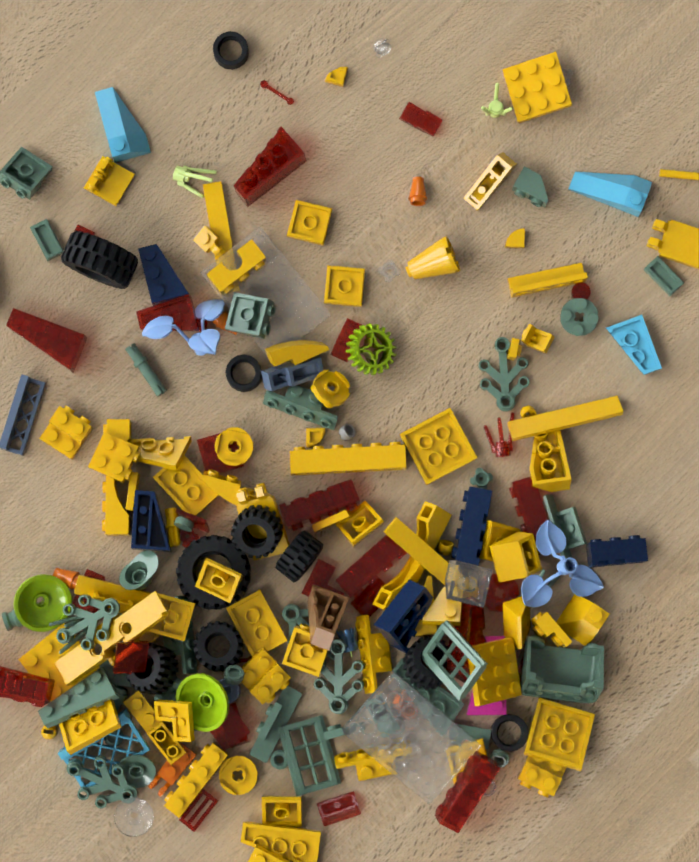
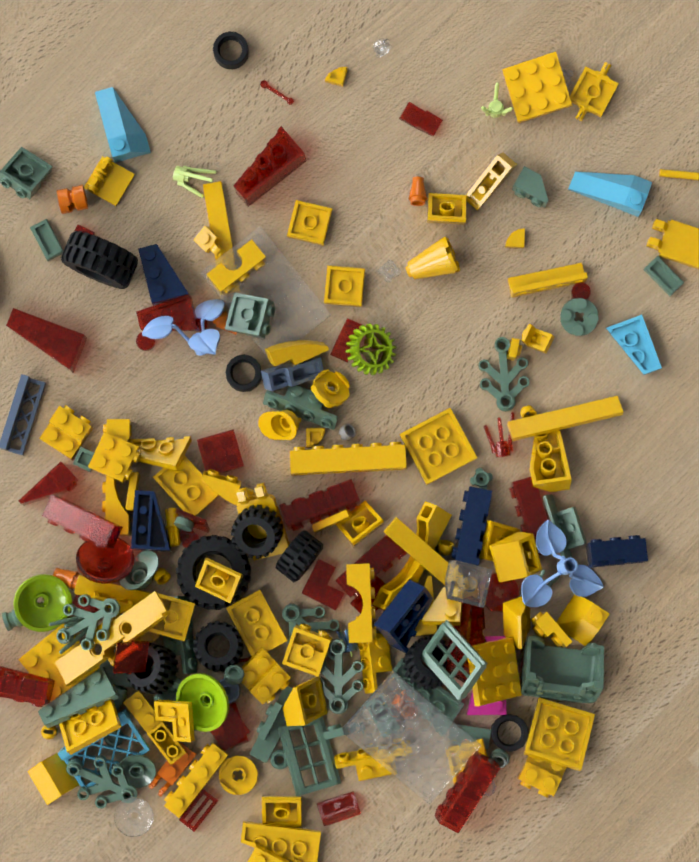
(52, 778): none -> yellow slope
(56, 482): none -> clear red slope
(72, 199): none -> orange wheel
(81, 521): none -> clear red brick
(83, 459): none -> sand green plate
(105, 565): none -> clear red dish
(141, 363): sand green pin -> none
(145, 343): none -> clear red tile
(162, 576): none -> yellow hinge
(225, 453): yellow plate -> none
(279, 424): none -> yellow piece
(305, 703): none -> yellow slope
(325, 615): medium nougat wedge -> none
(359, 578): none -> yellow arch
(446, 209): none -> yellow slope
(593, 91): none -> yellow plate

